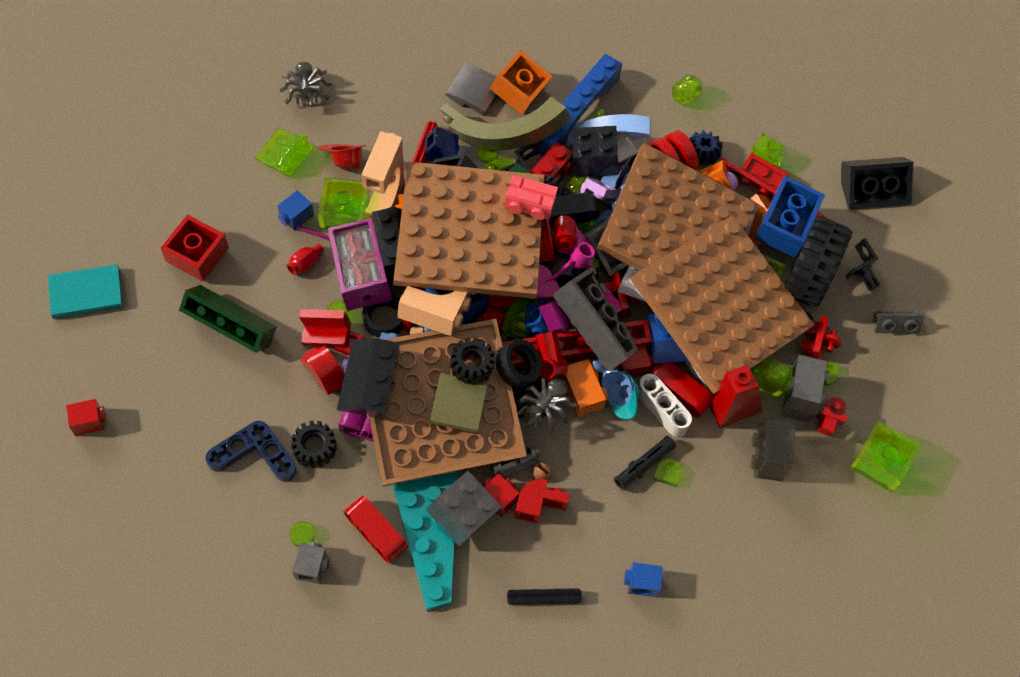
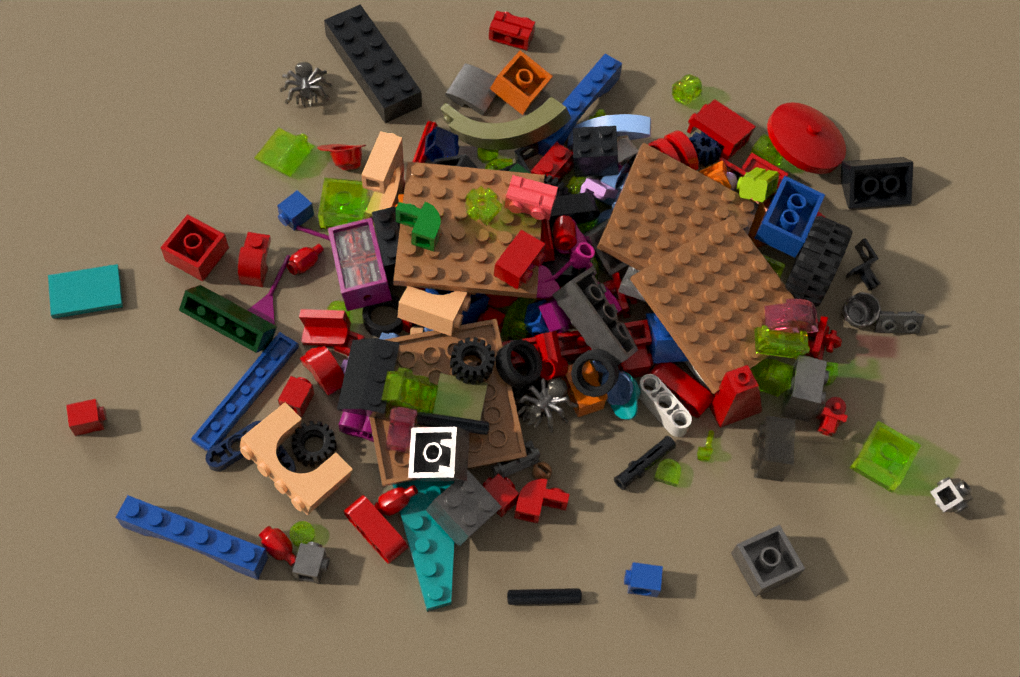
(215, 544): none -> blue arch
(245, 392): none -> blue tile
(252, 259): none -> red brick
(264, 307): none -> magenta piece
(277, 545): none -> red plant
(297, 394): none -> red brick
(304, 489): none -> light nougat arch
(373, 63): none -> black brick
(395, 500): none -> red plant
(400, 426): none -> clear pink brick
(409, 390): none -> clear neon green brick
(424, 221): none -> green brick
(438, 420): none -> black axle
(439, 454): none -> flat silver brick
(486, 212): none -> clear neon green brick
(512, 30): none -> red brick
(519, 260): none -> red brick
(583, 386): none -> black tyre
(705, 453): none -> clear neon green hand
(722, 126): none -> red panel
(758, 184): none -> lime brick
(767, 560): none -> flat silver brick
(780, 343): none -> clear neon green hinge
(793, 314): none -> clear pink brick
(806, 138): none -> red dish
(861, 310): none -> flat silver hair
(944, 495): none -> flat silver brick

